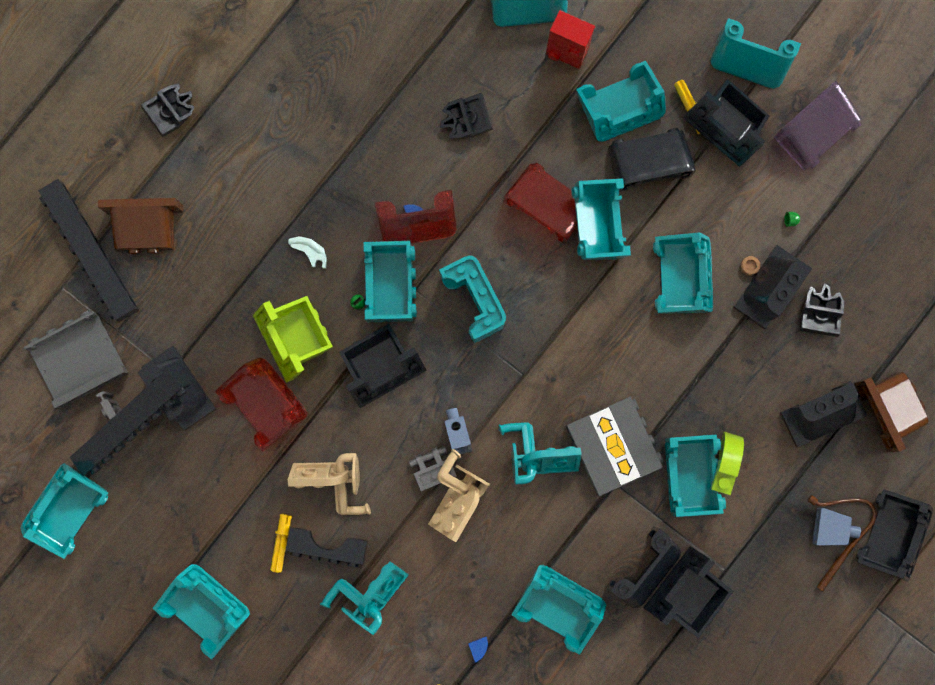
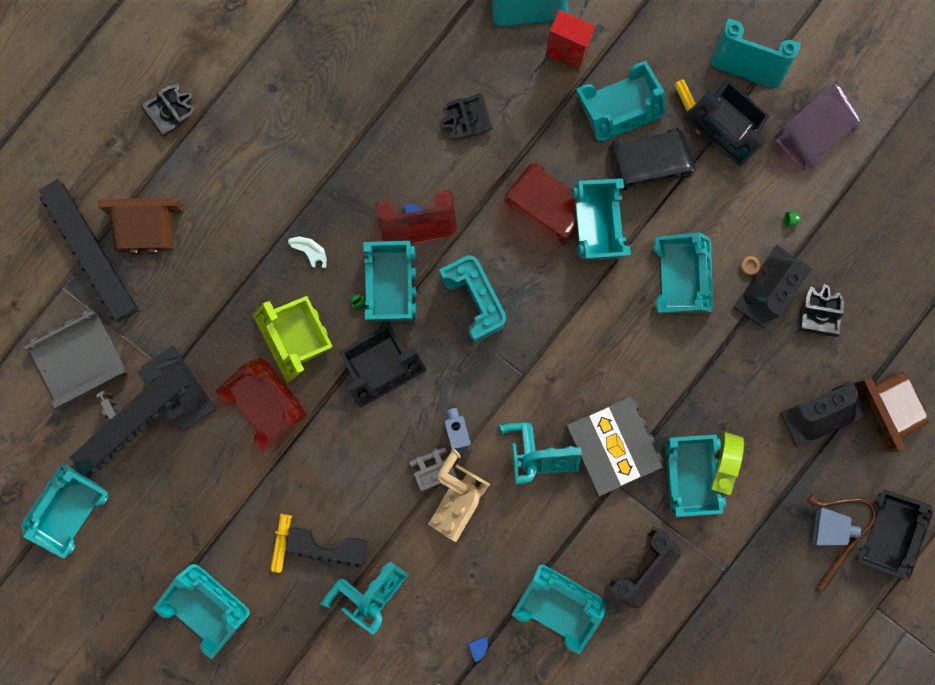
(331, 474): tan plate -> none
(690, 594): black windscreen -> none

